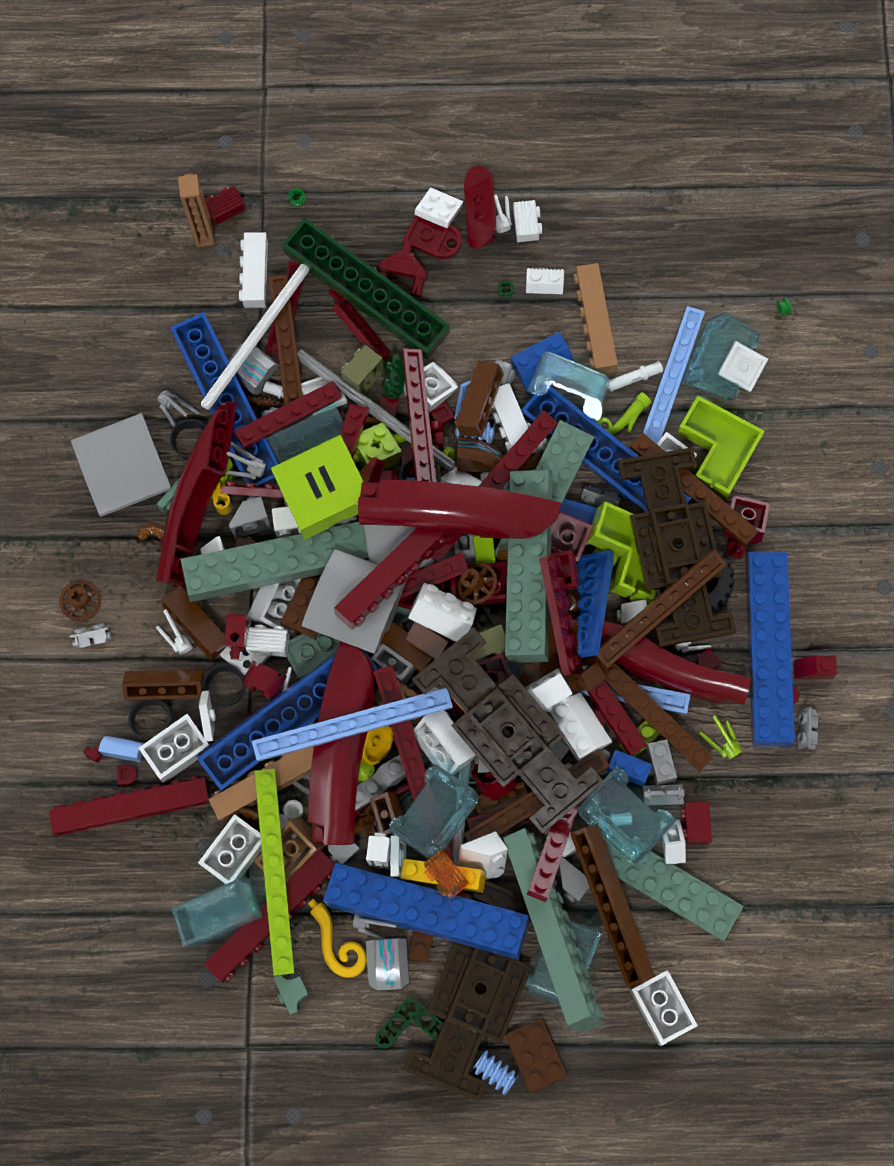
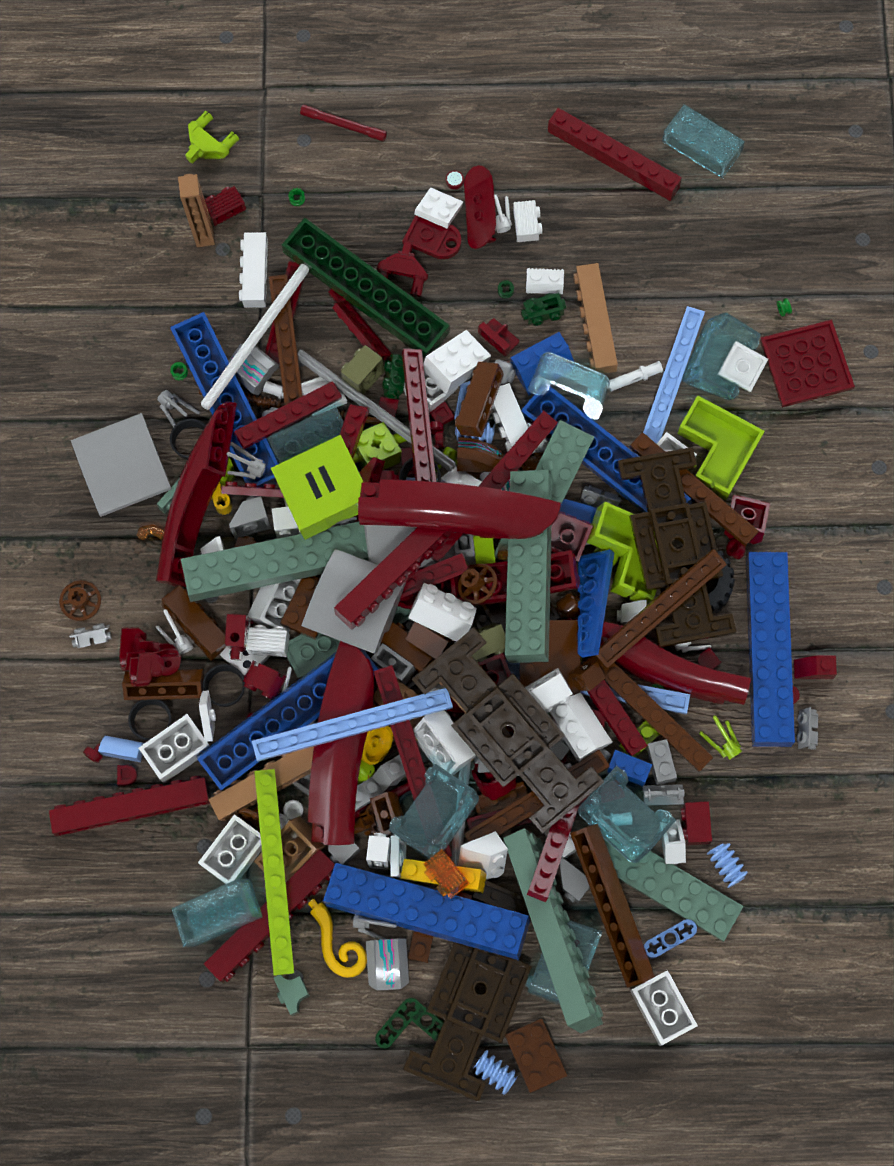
(146, 658): none -> dark red piece
(177, 376): none -> green bush
(204, 144): none -> lime connector
(315, 113): none -> dark red piece
(454, 180): none -> tile
(455, 361): none -> white brick
(498, 336): none -> dark red panel
(537, 310): none -> dark green brick
(560, 618): dark red plate -> none
(614, 154): none -> dark red brick
(641, 402): lime plant -> none
(685, 936): none -> medium blue beam
(703, 141): none -> clear light blue brick
(727, 864): none -> light blue piece
(807, 363): none -> dark red plate

